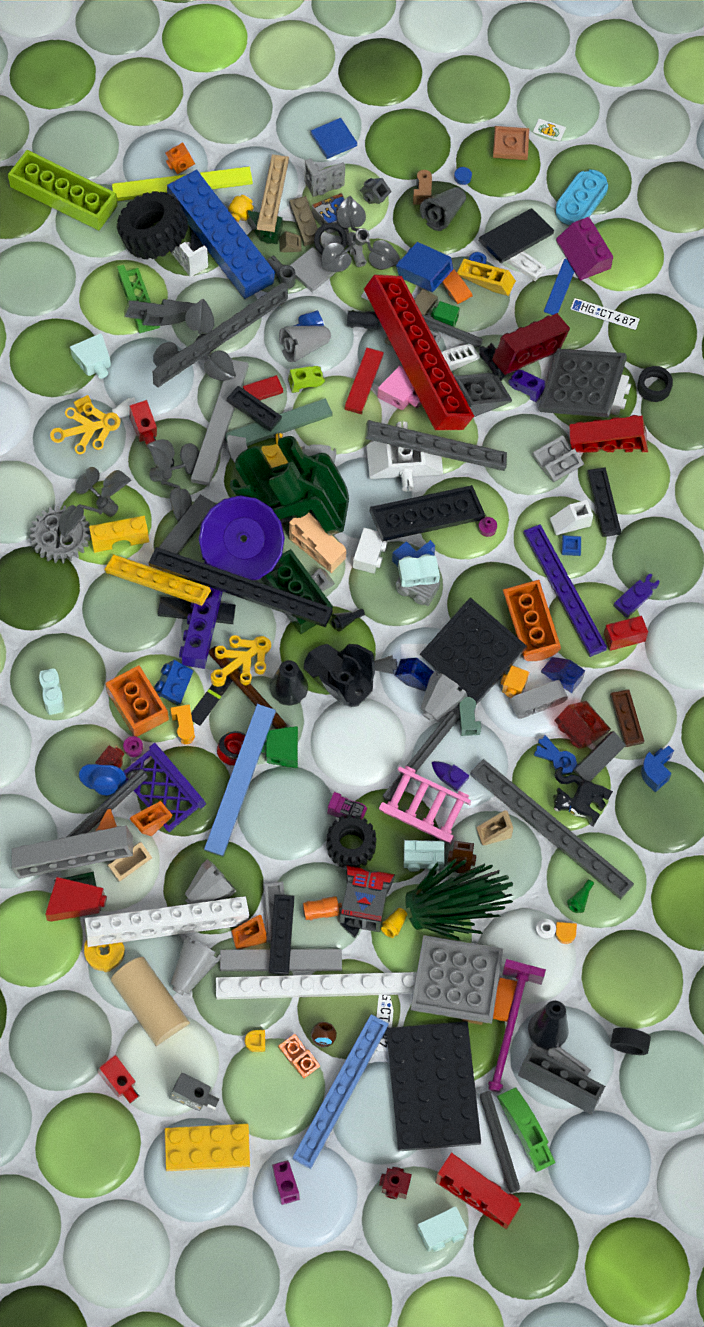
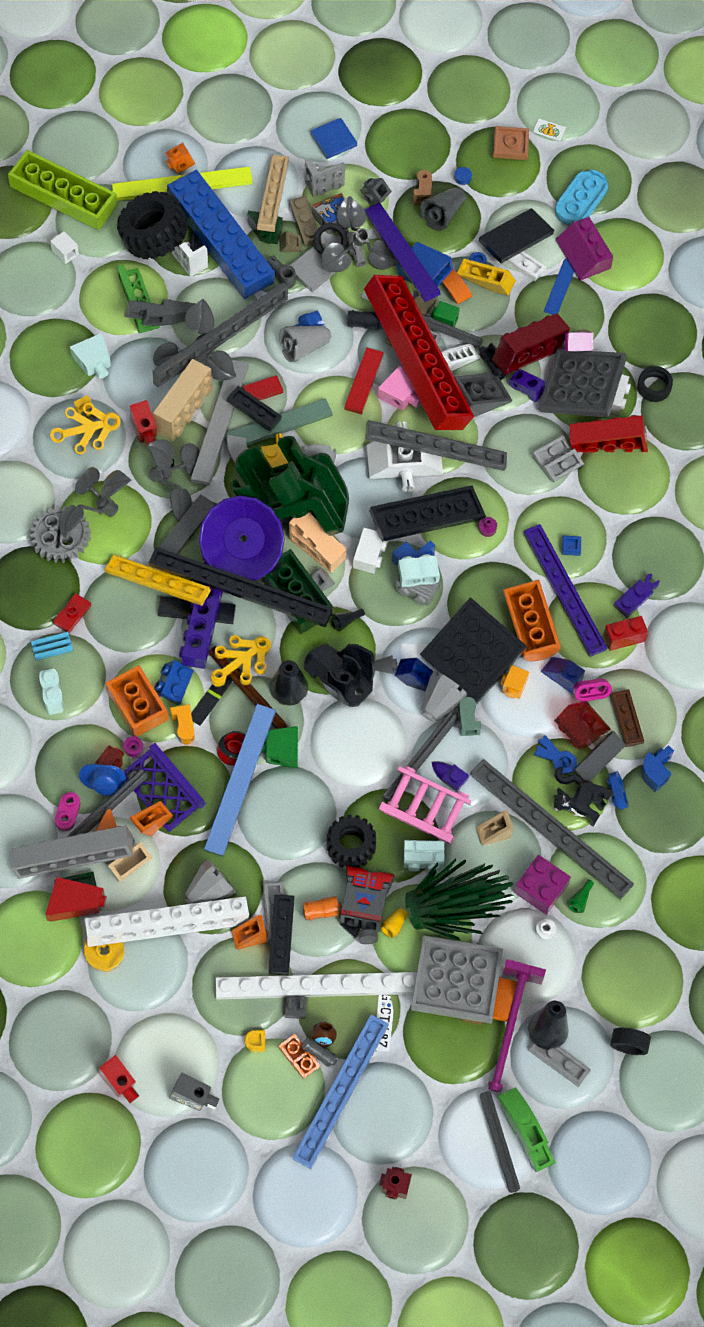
(39, 645): none -> medium azure tile
(64, 247): none -> white brick
(67, 810): none -> dark pink plate
(72, 613): none -> red plate
(123, 409): white cone -> none
(130, 529): yellow arch -> none
(149, 1000): tan brick -> none
(183, 400): none -> tan brick
(192, 965): light grey cone -> none
(207, 1147): yellow plate -> none
(239, 207): yellow head -> none
(285, 1182): magenta leg -> none
(295, 1007): none -> dark grey tile
(299, 960): light grey tile -> none
(305, 377): lime leg -> none
(319, 1052): none -> dark grey piece
(342, 806): magenta leg -> none
(367, 936): none -> dark grey tile
(402, 252): none -> dark purple tile
(433, 1086): black plate -> none
(442, 1229): light aqua brick -> none
(461, 852): reddish brown brick -> none
(478, 1191): red wedge -> none
(538, 699): light grey beam -> none
(542, 884): none -> magenta brick
(561, 1080): dark grey brick -> none
(565, 932): light orange tile -> none
(572, 518): white slope -> none
(579, 340): none -> slope
(591, 689): none -> dark pink plate
(604, 502): black tile -> none
(605, 314): white sticker -> none
(616, 784): none -> blue plate

